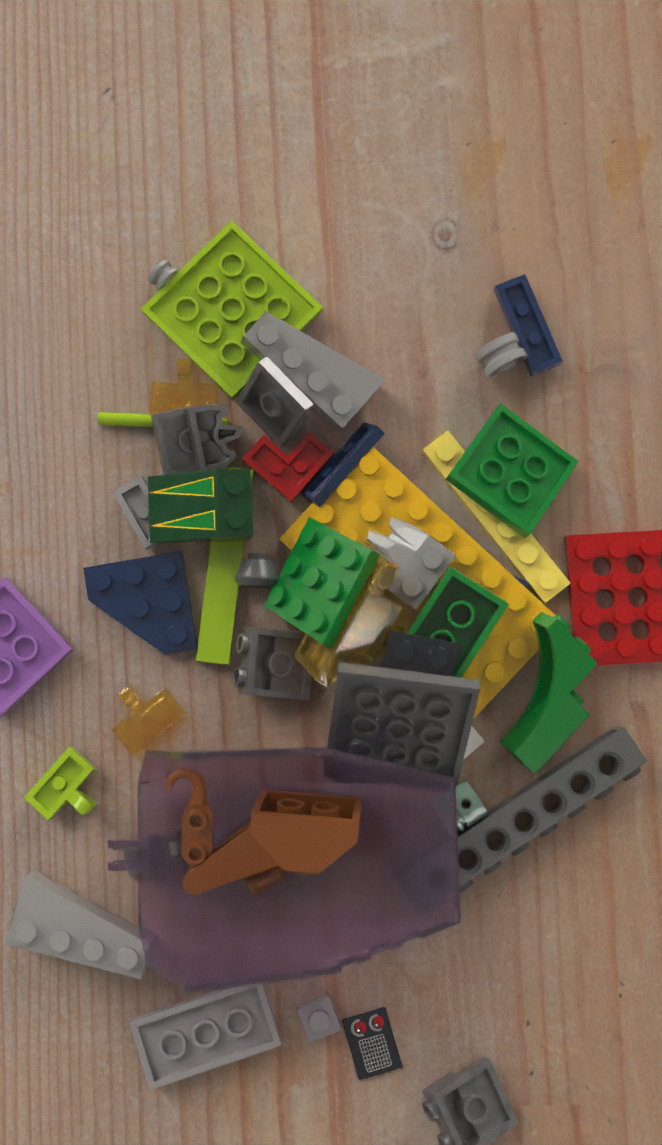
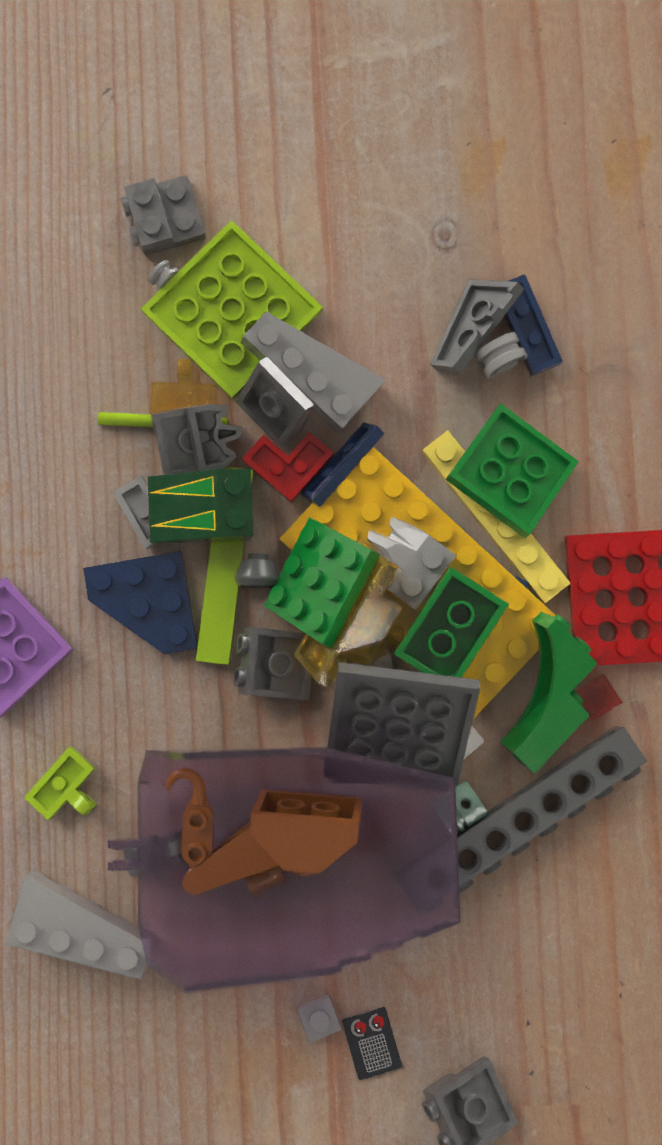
(147, 718): clear yellow plate -> none
(162, 214): none -> flat silver plate
(204, 1033): light grey plate -> none
(420, 653): black plate -> none
(472, 322): none -> dark grey wing
(598, 697): none -> clear red plate

